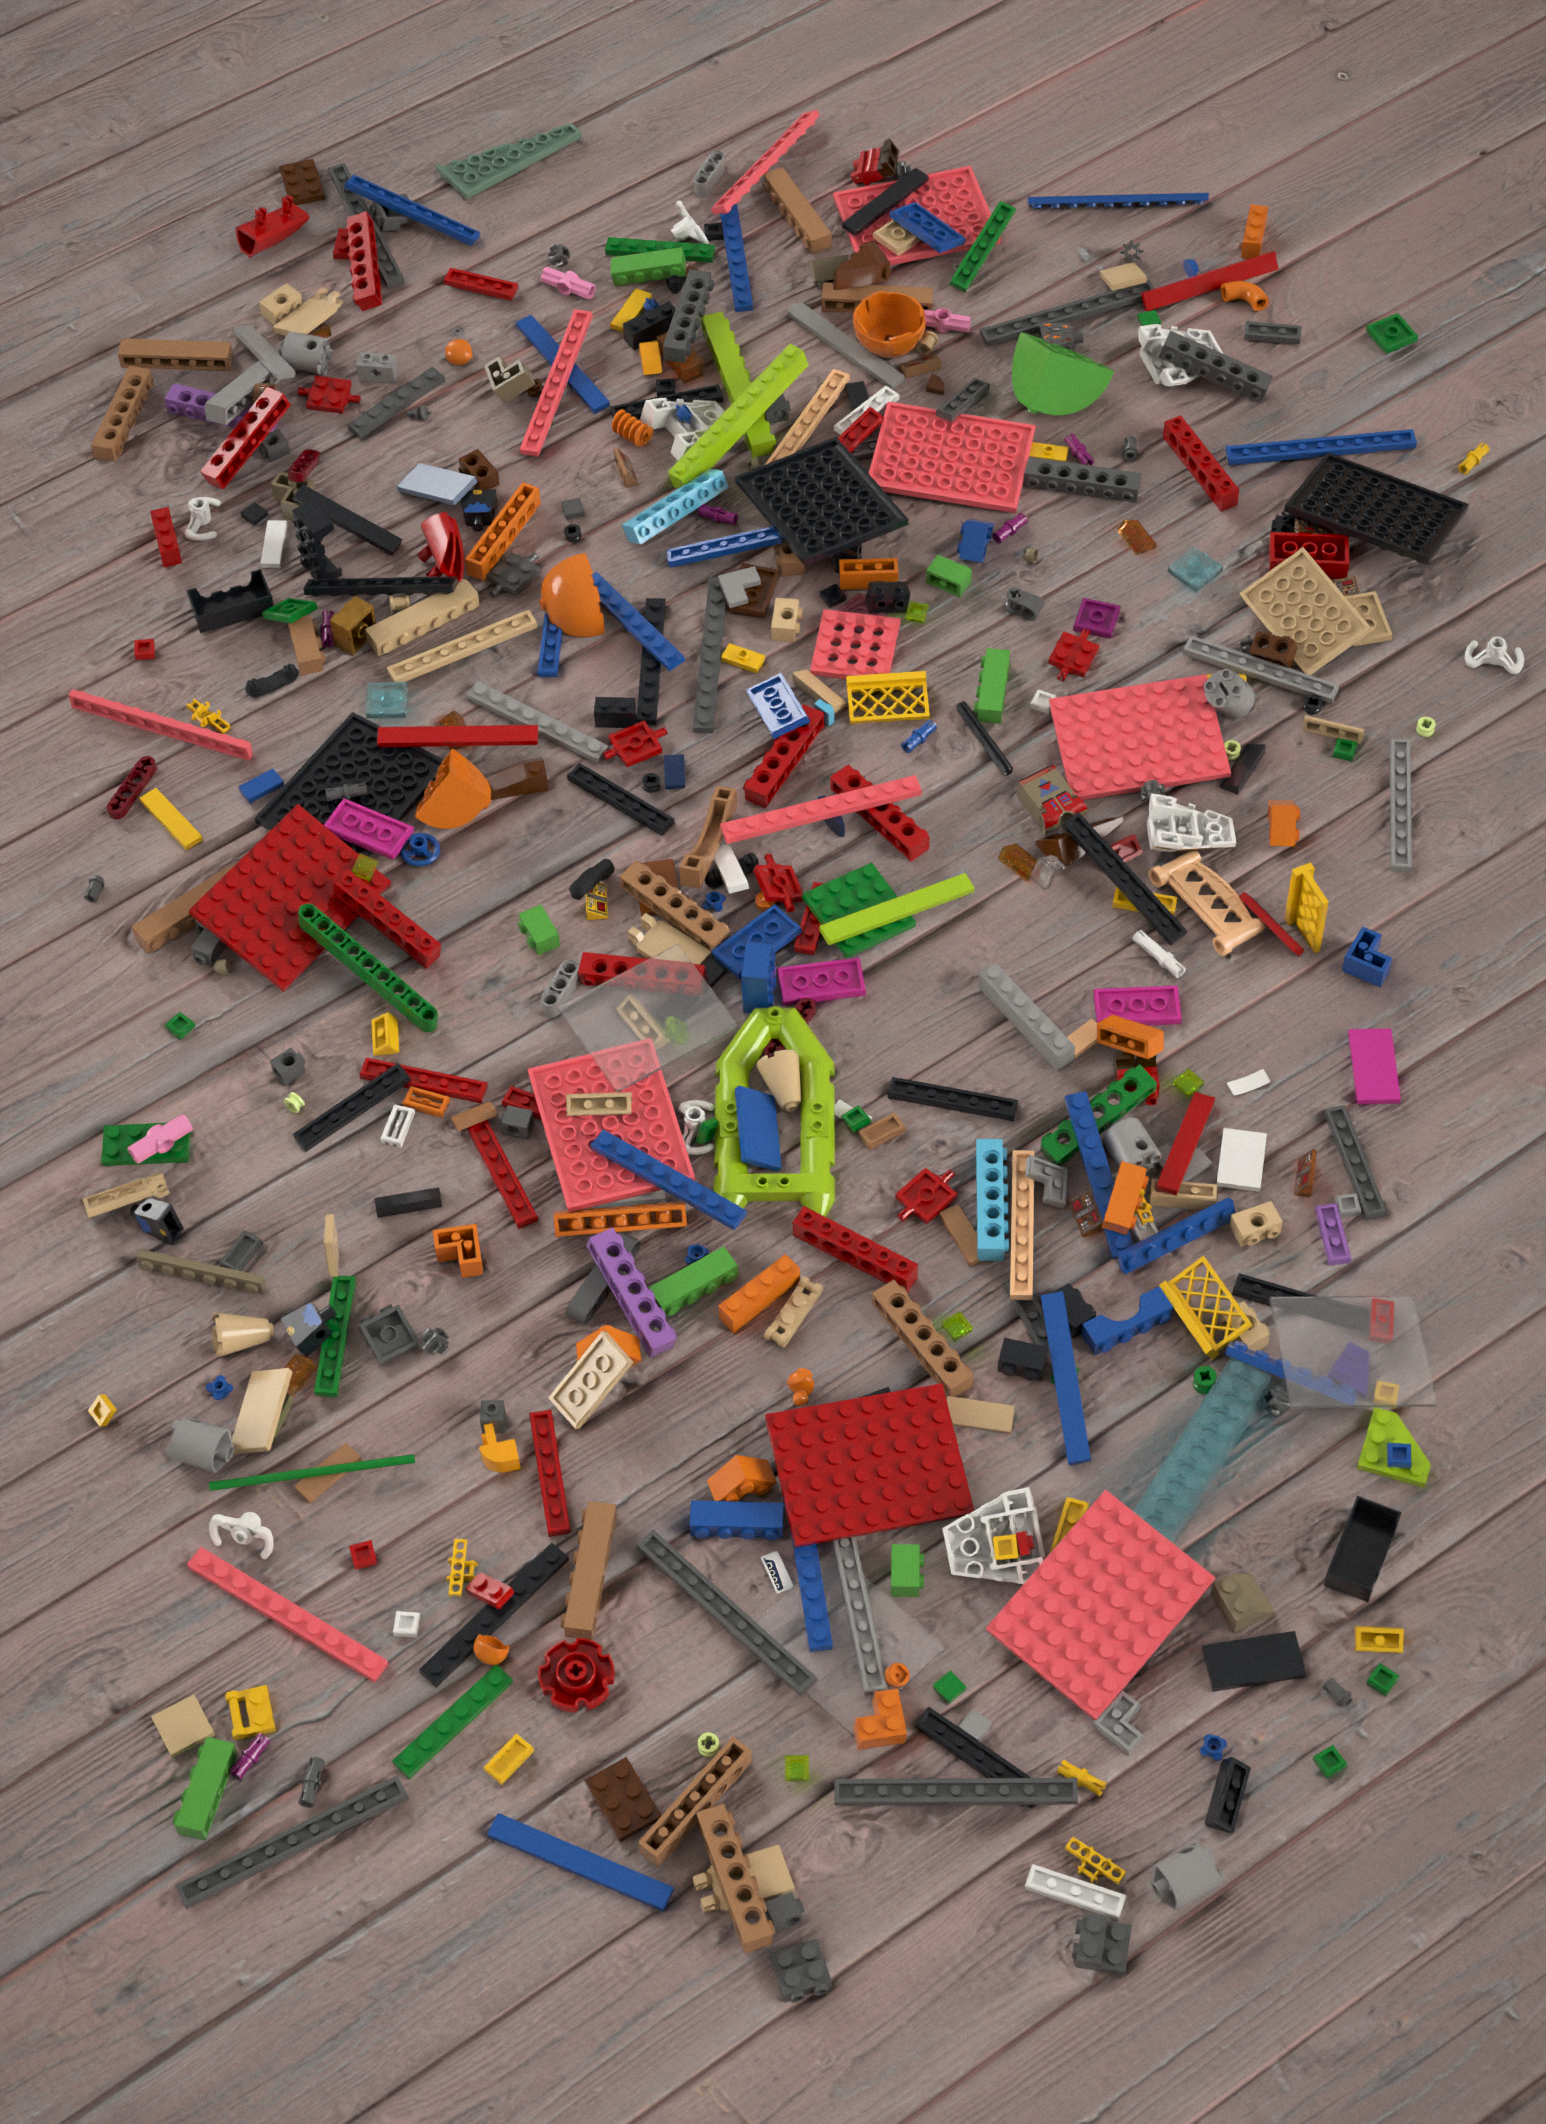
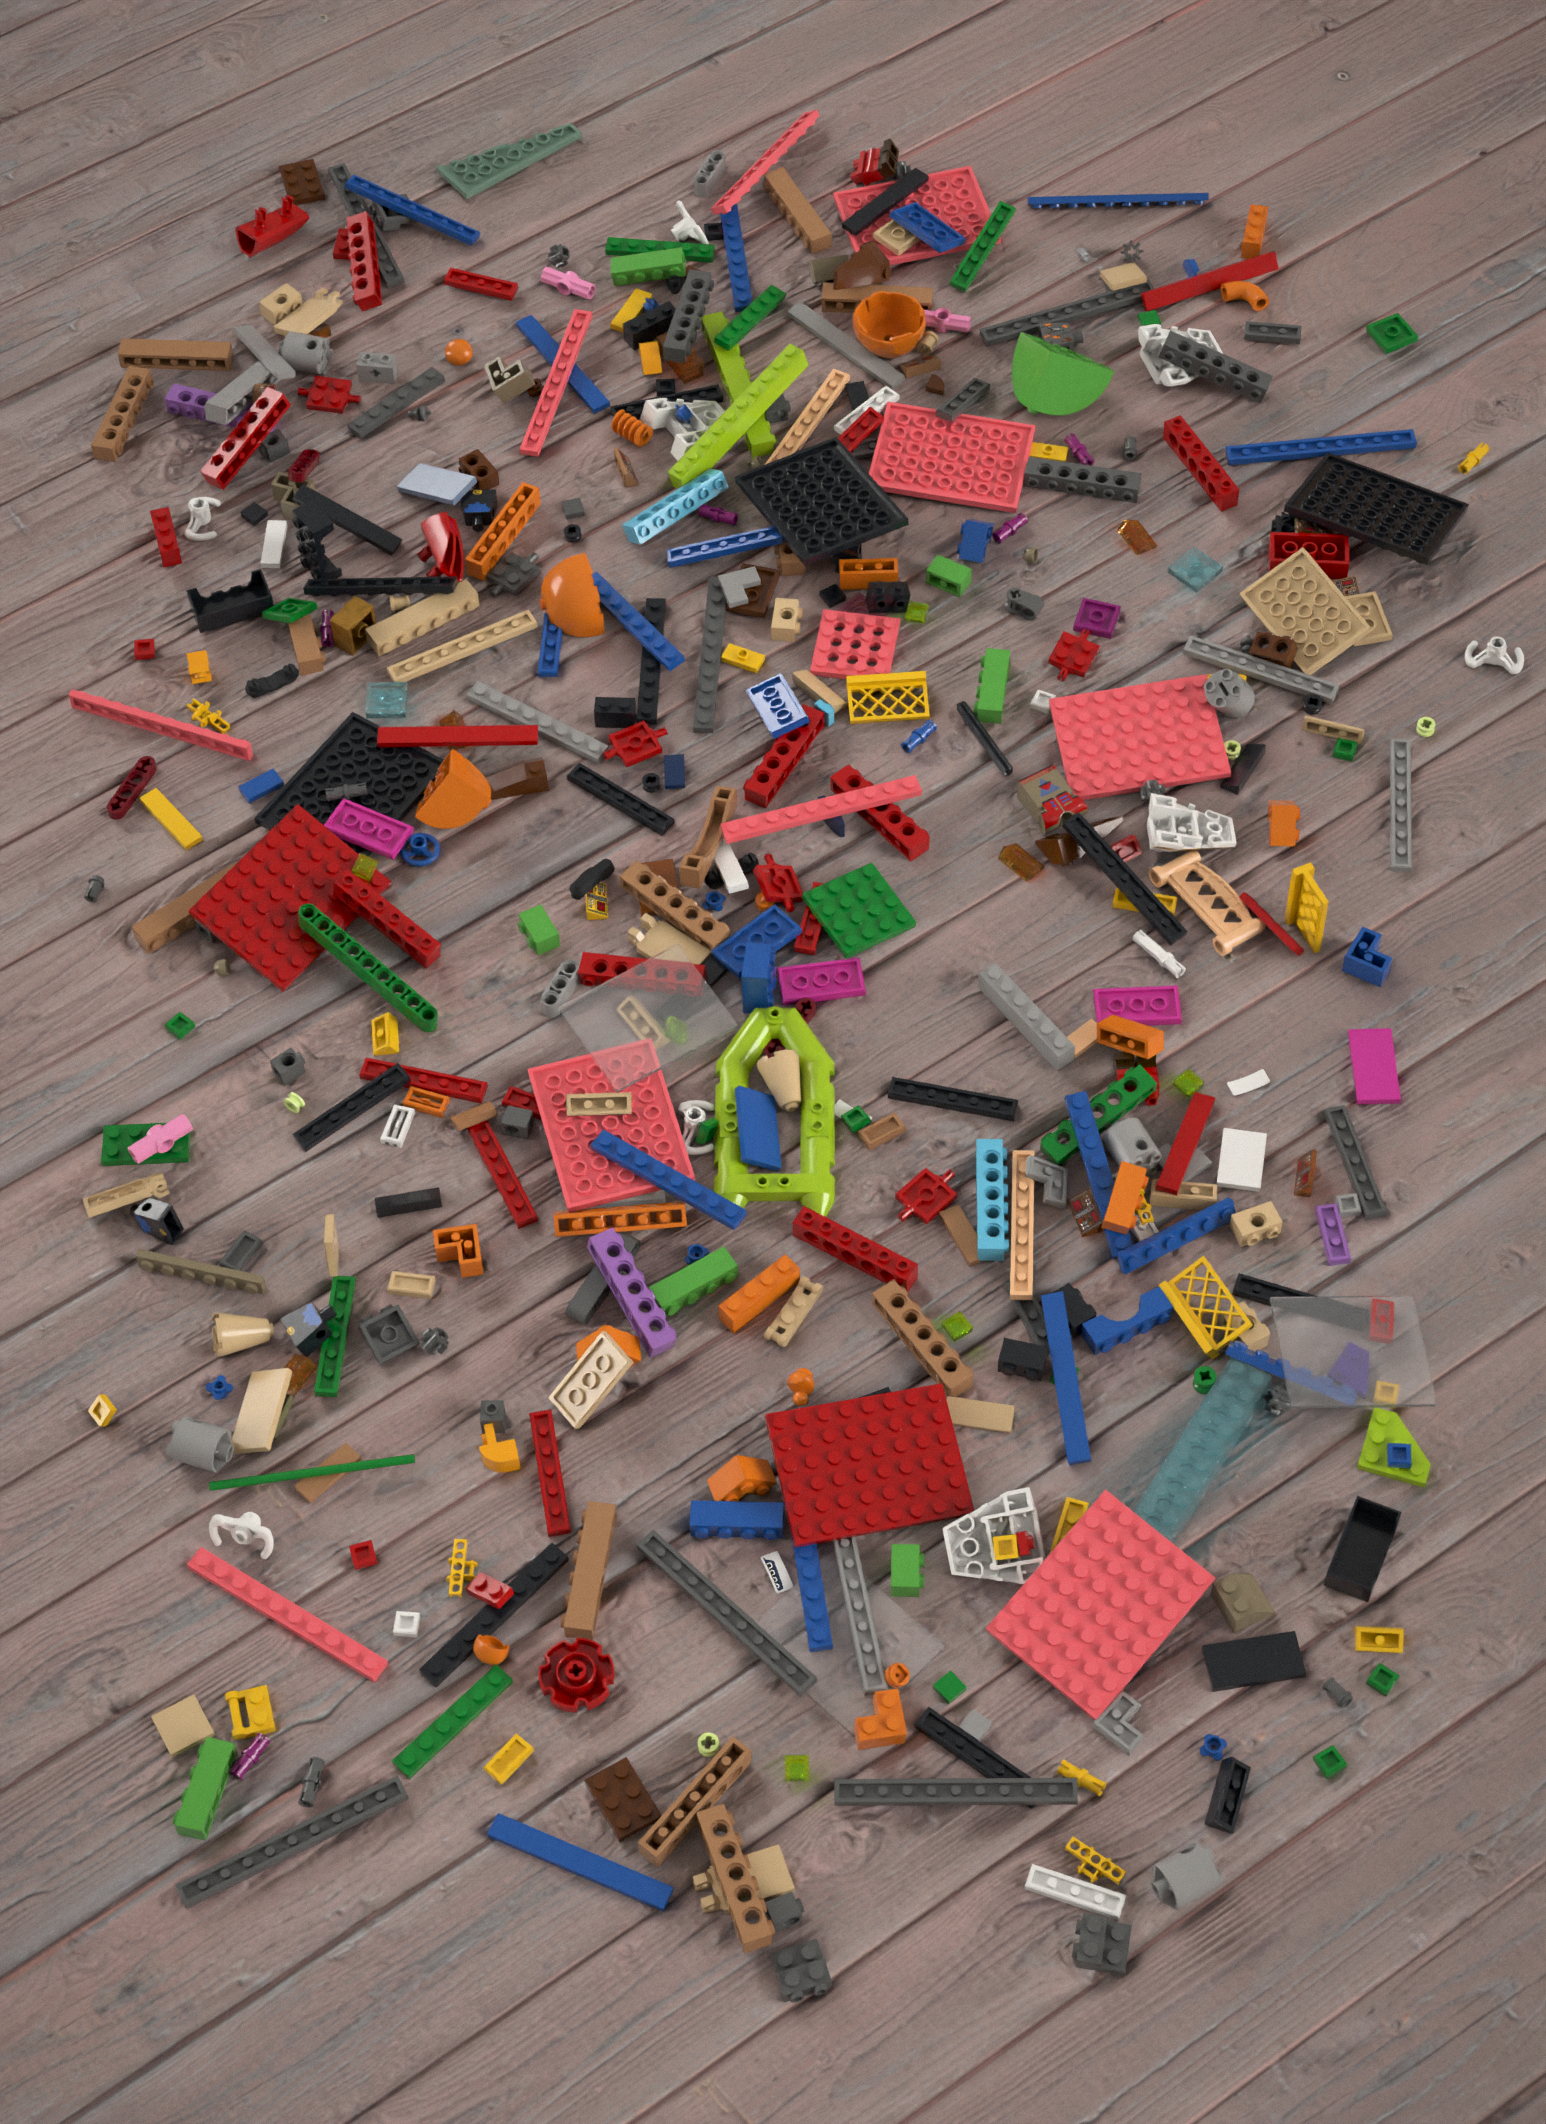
(199, 667): none -> light orange brick
(207, 948): dark grey brick -> none
(411, 1285): none -> tan tile
(749, 317): none -> green plate
(896, 909): lime tile -> none
(1046, 870): clear bracket -> none

